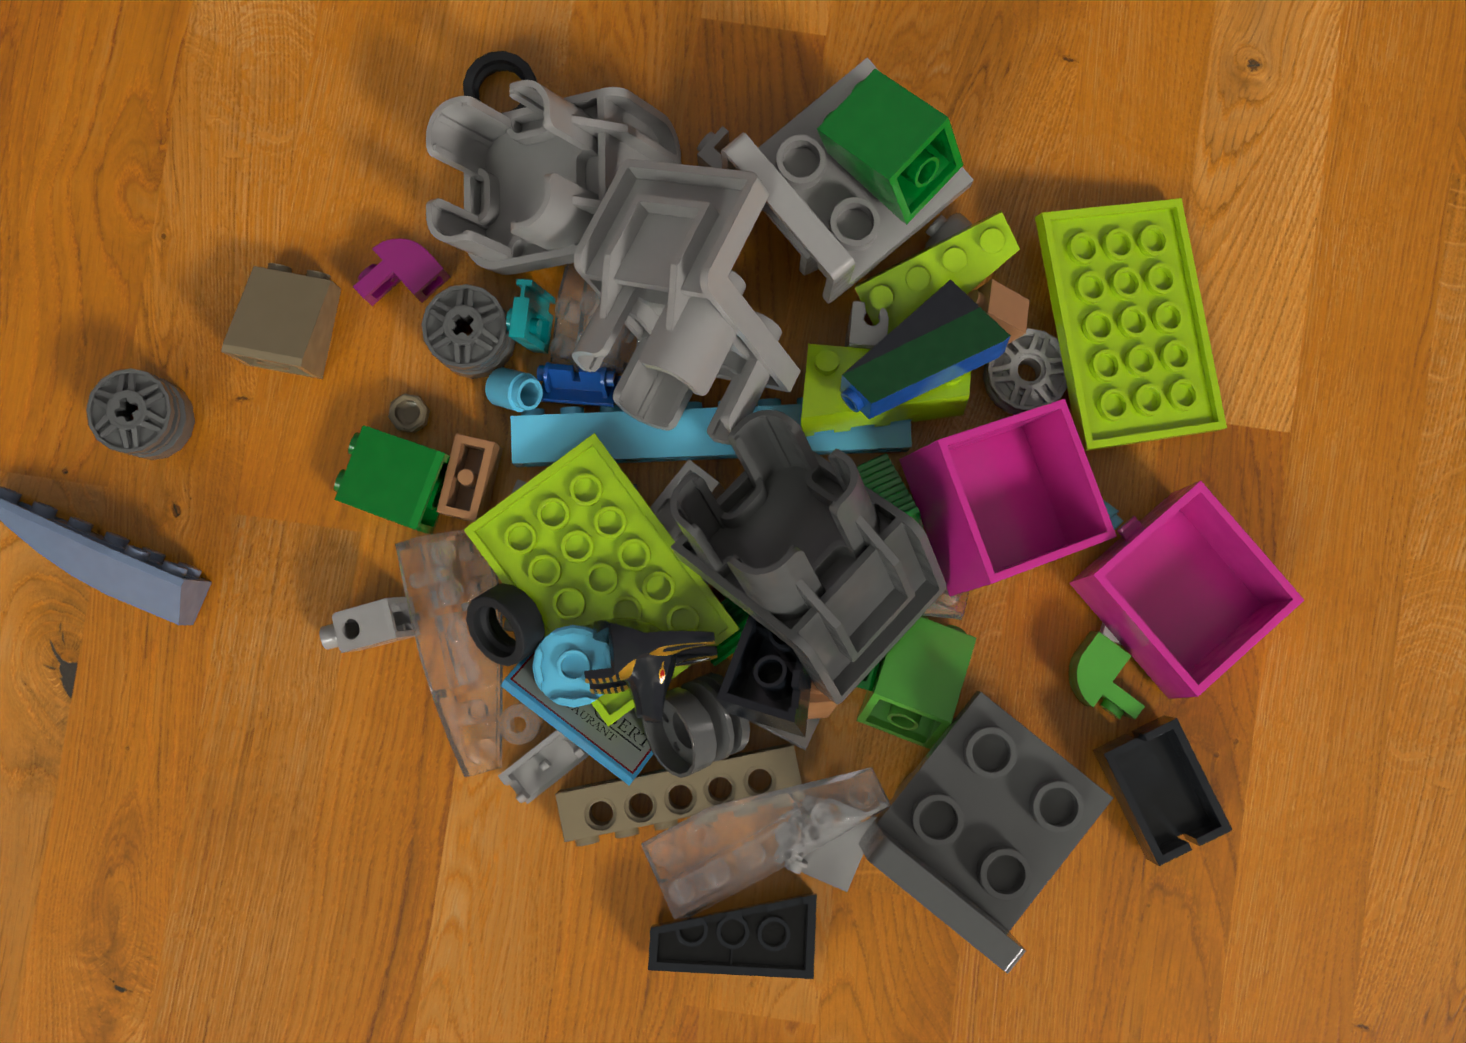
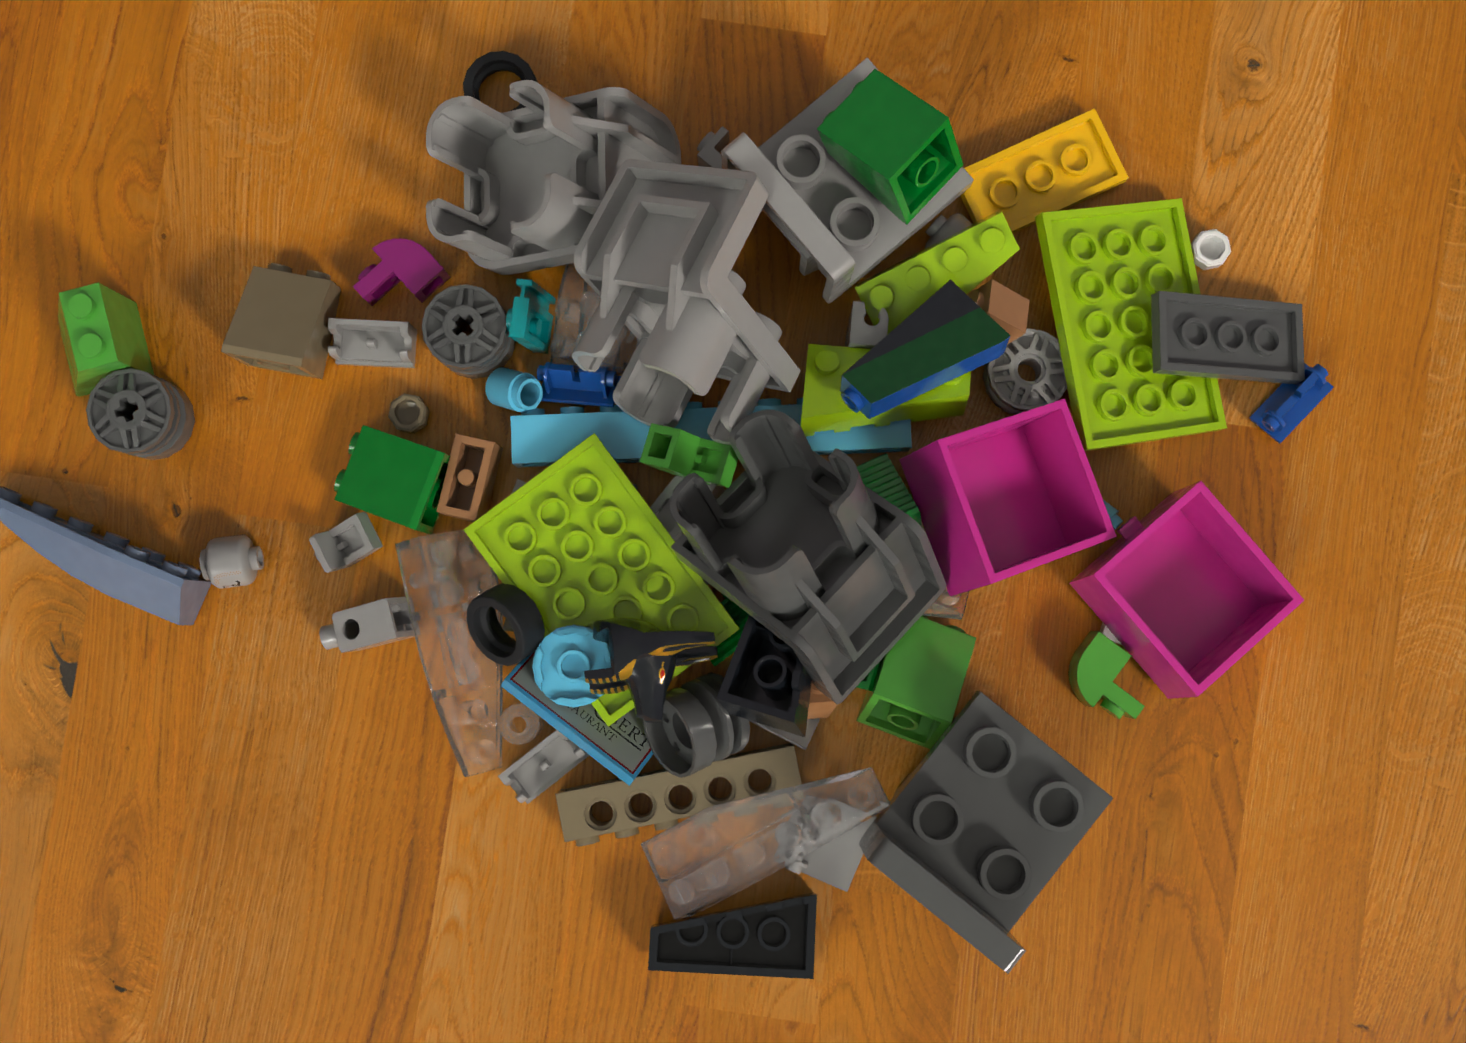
(100, 335): none -> bright green slope
(231, 561): none -> light grey head
(346, 543): none -> light grey bracket
(373, 343): none -> light grey hinge
(684, 453): none -> bright green brick
(1045, 173): none -> yellow plate
(1162, 789): black piece -> none
(1210, 249): none -> white tile
(1227, 338): none -> dark grey plate
(1292, 403): none -> blue hinge

